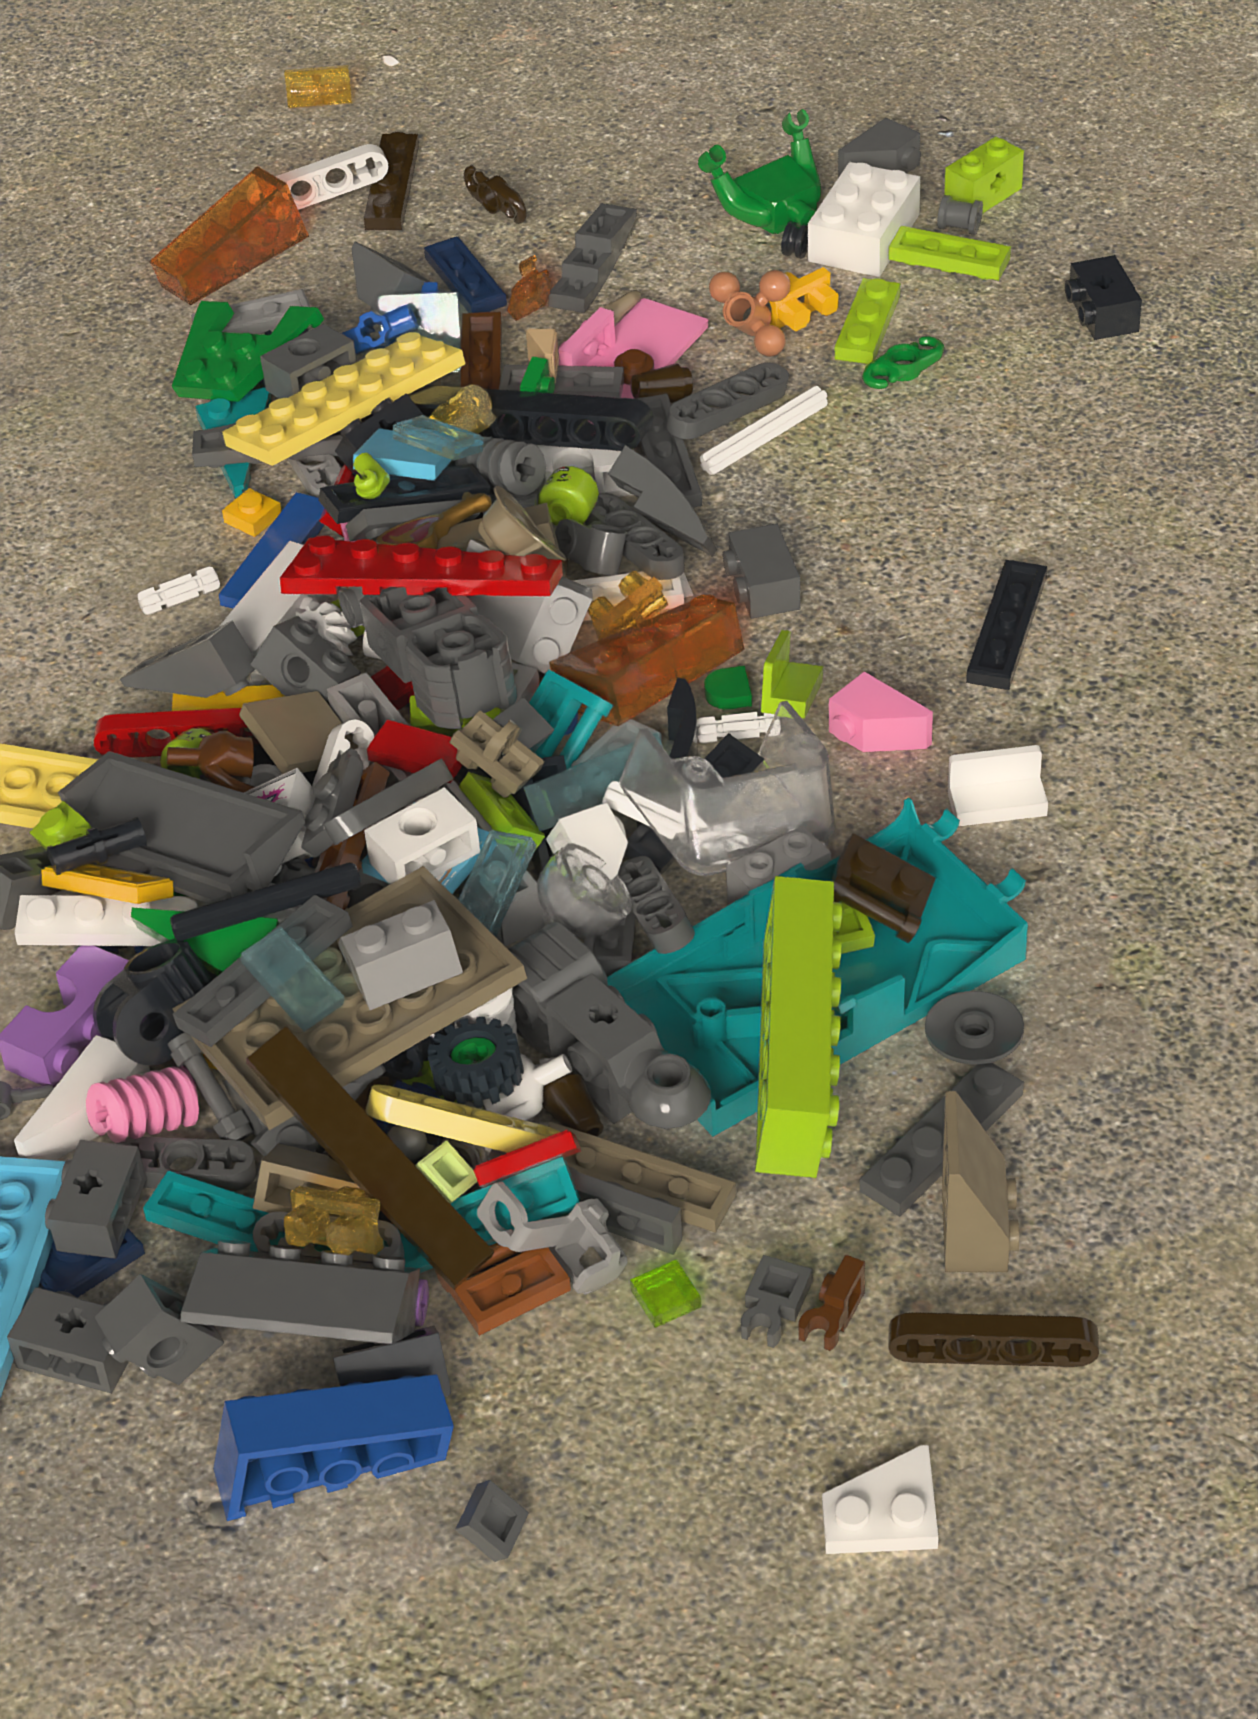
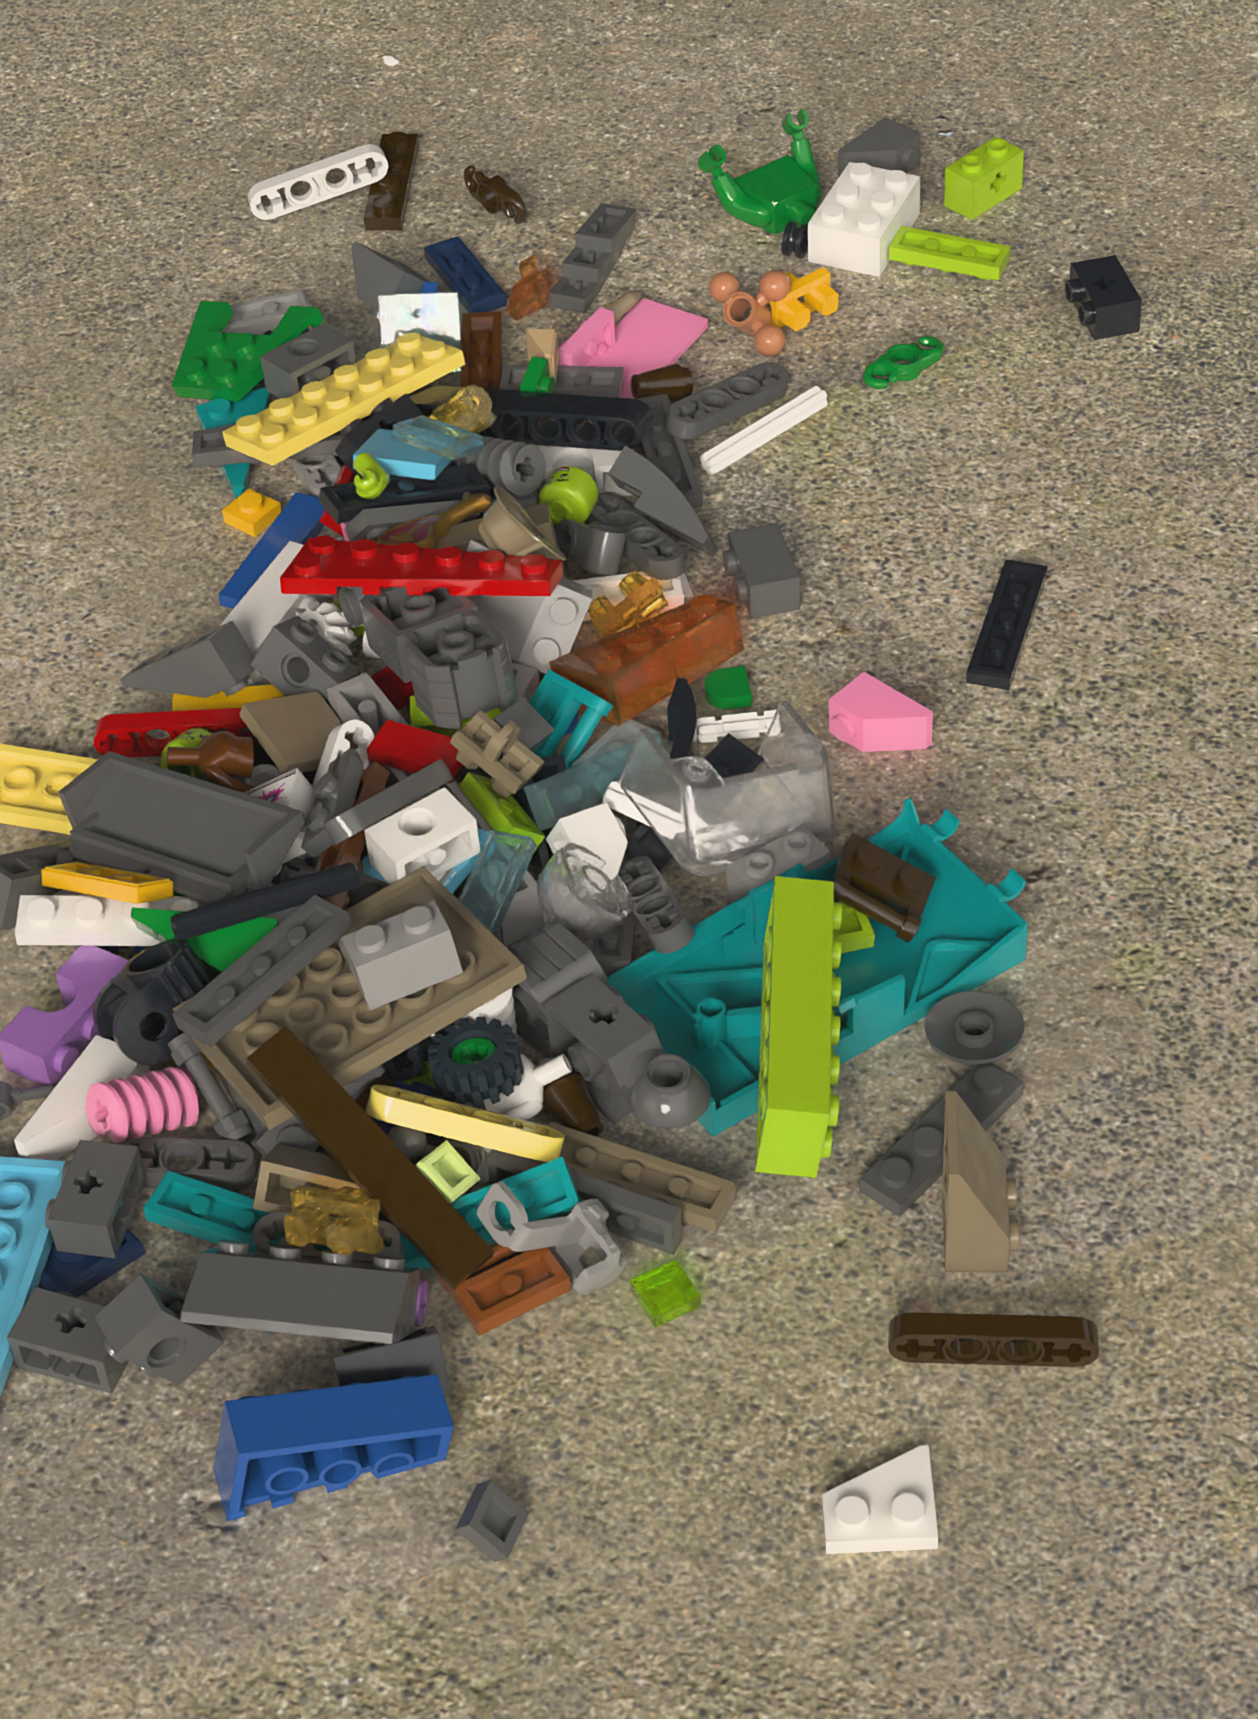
(59, 826): lime plate -> none
(96, 846): black pin -> none
(178, 590): white axle -> none
(231, 238): clear orange wedge -> none
(292, 979): clear light blue tile -> none
(318, 86): clear yellow hips -> none
(394, 325): blue axle -> none
(526, 1158): red tile -> none
(634, 363): reddish brown plate -> none
(774, 1294): dark grey plate -> none
(788, 680): lime panel -> none
(841, 1296): reddish brown plate -> none
(867, 321): lime plate -> none
(960, 214): dark grey bush -> none
(996, 785): white panel -> none

